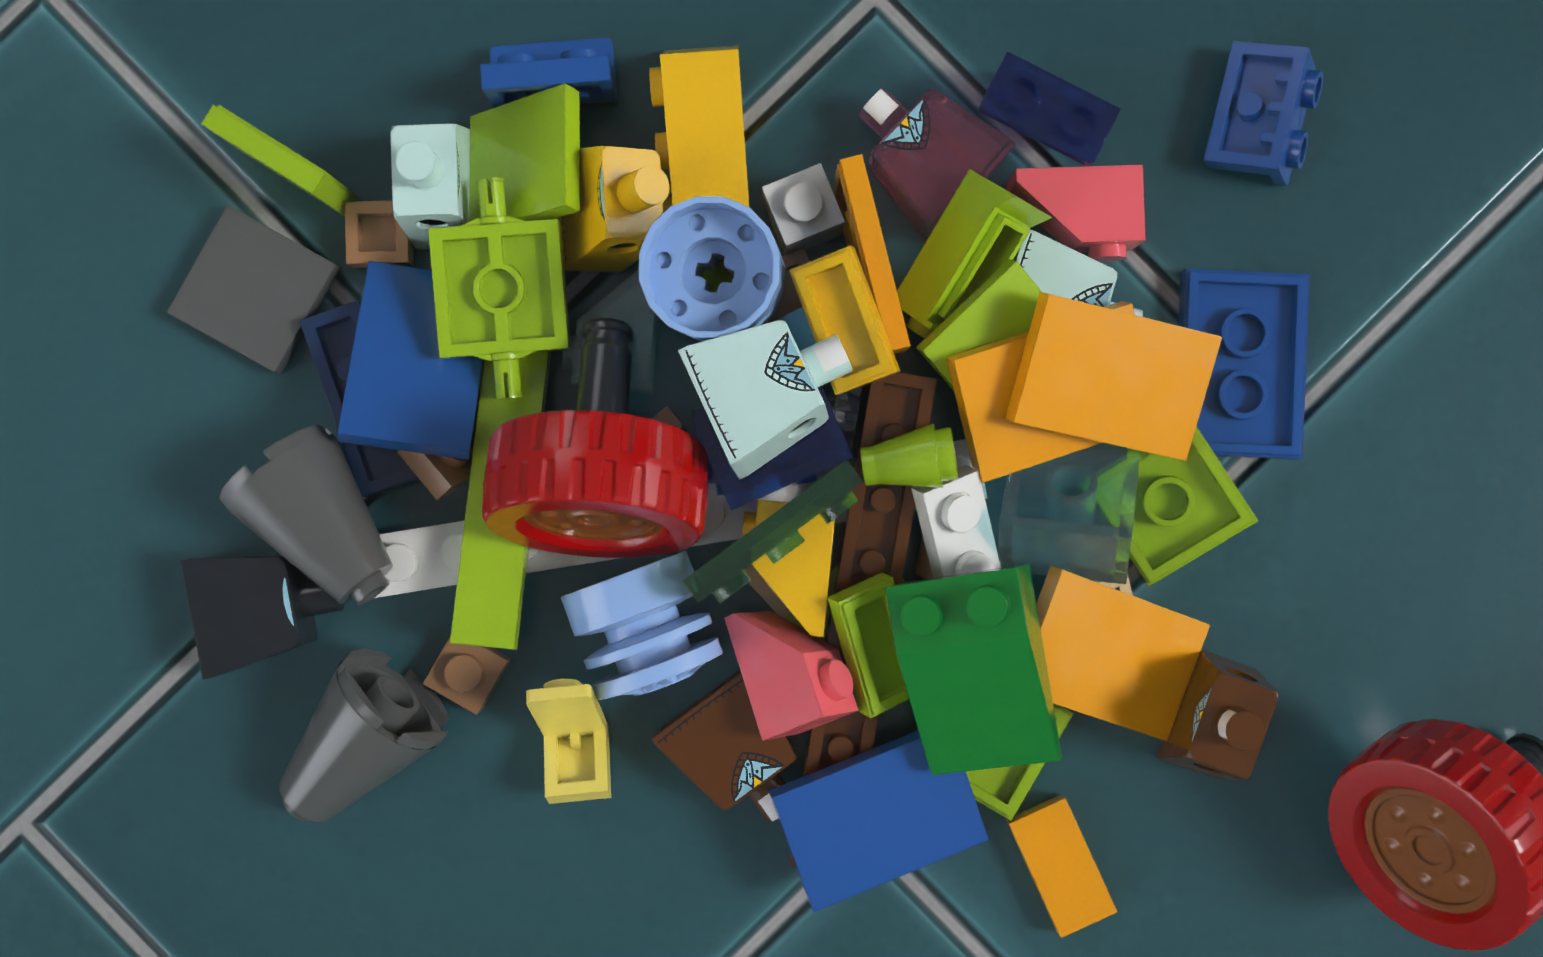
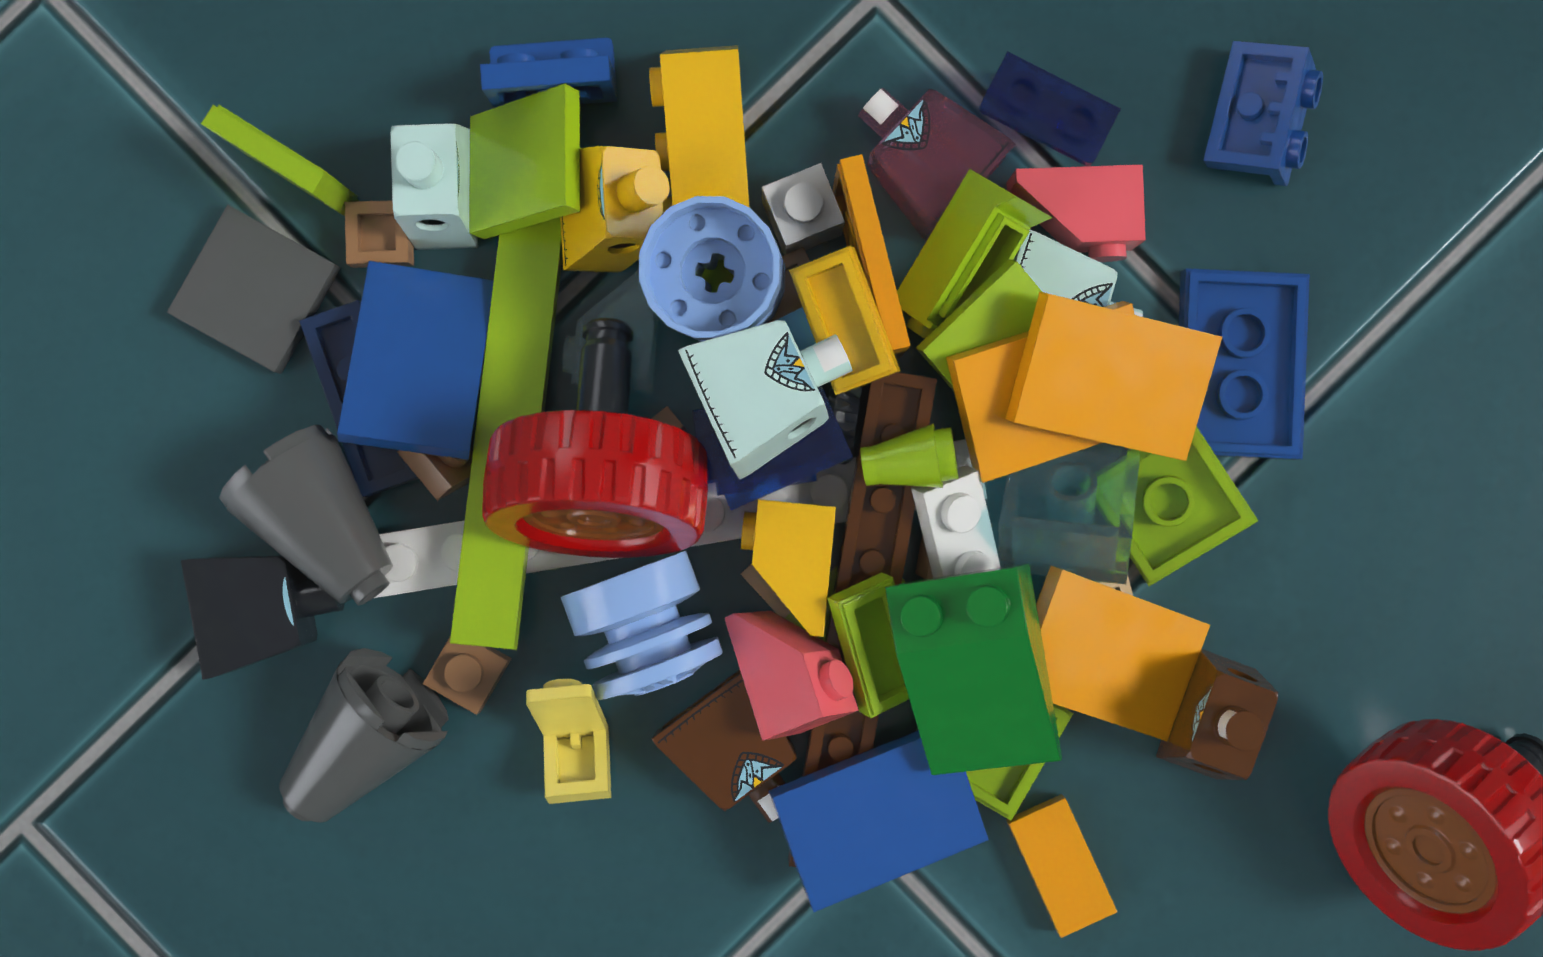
(499, 288): lime plate -> none
(775, 535): clear green plate -> none

